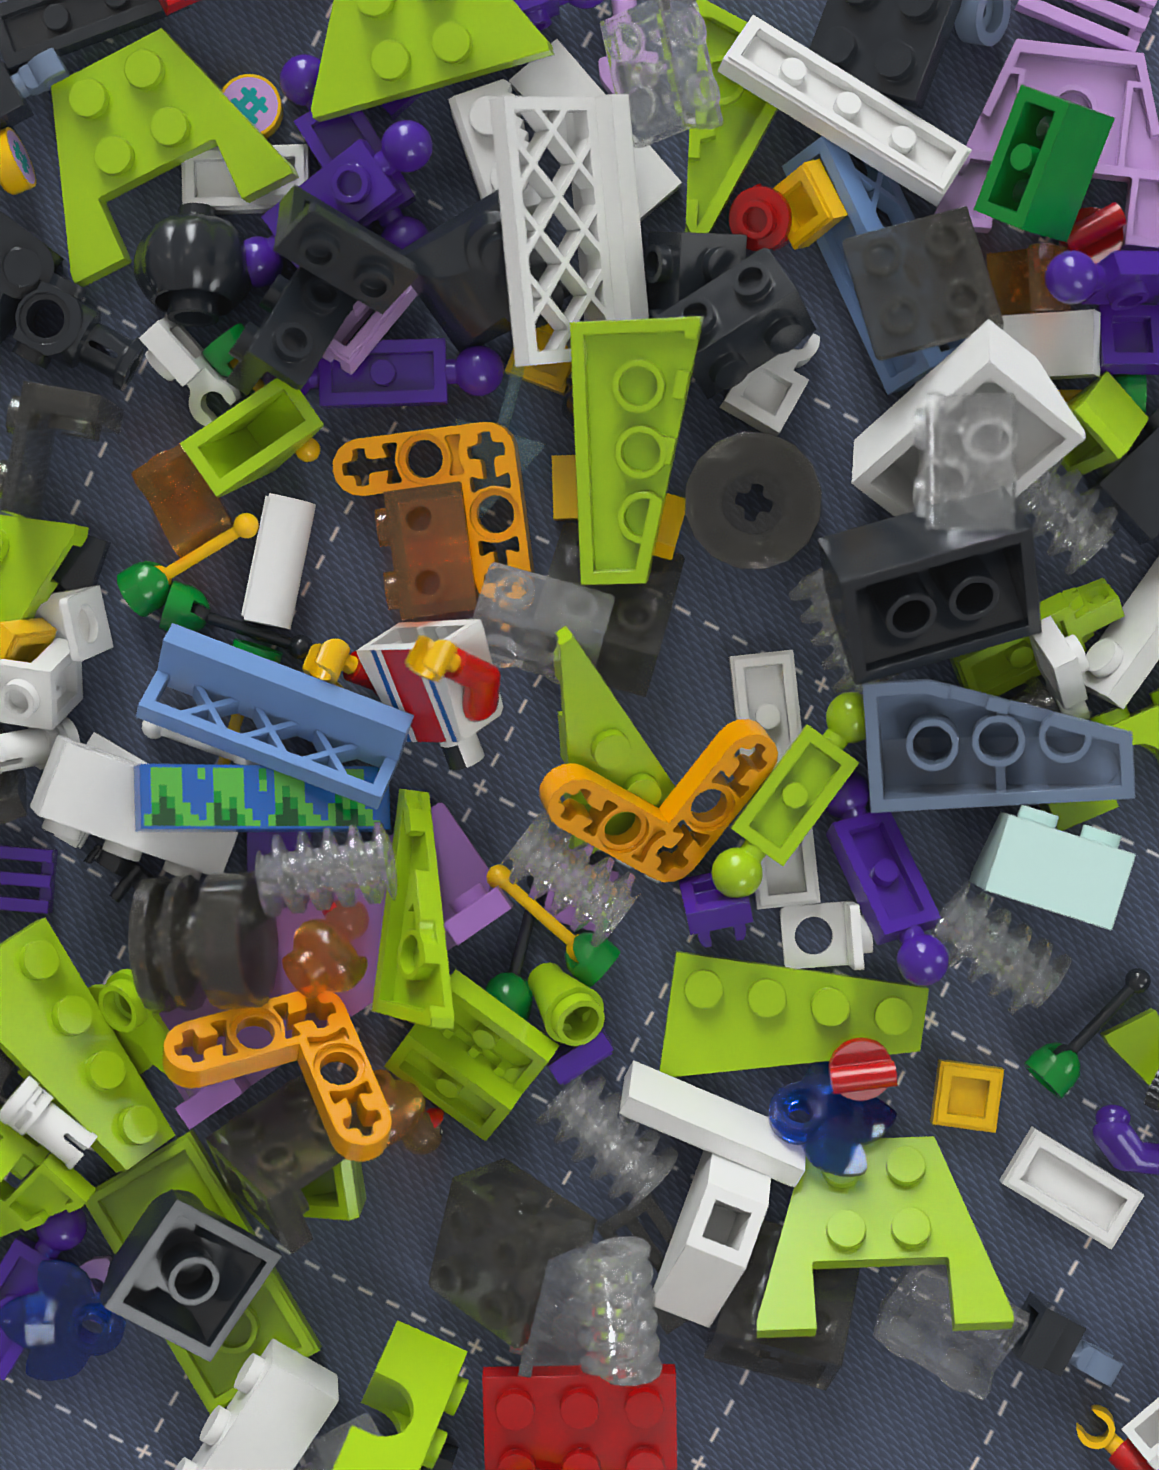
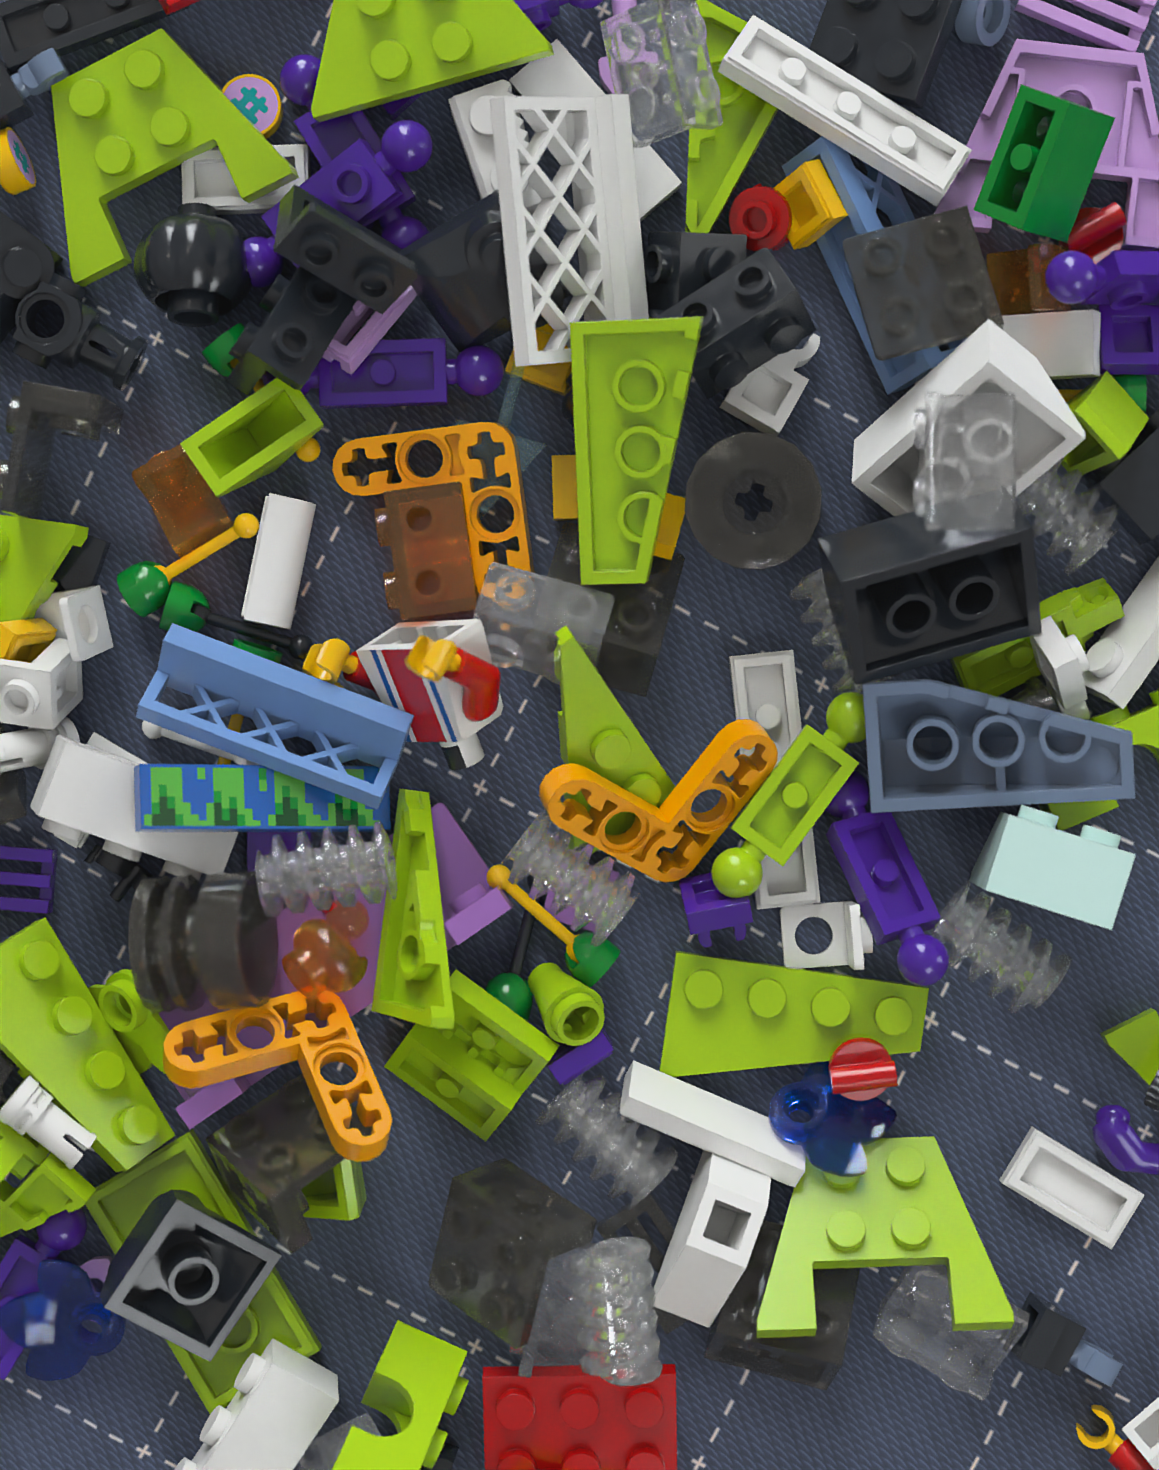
(179, 357): white plate -> none
(411, 1123): clear orange animal -> none
(967, 1095): yellow tile -> none
(1057, 1064): hinge -> none

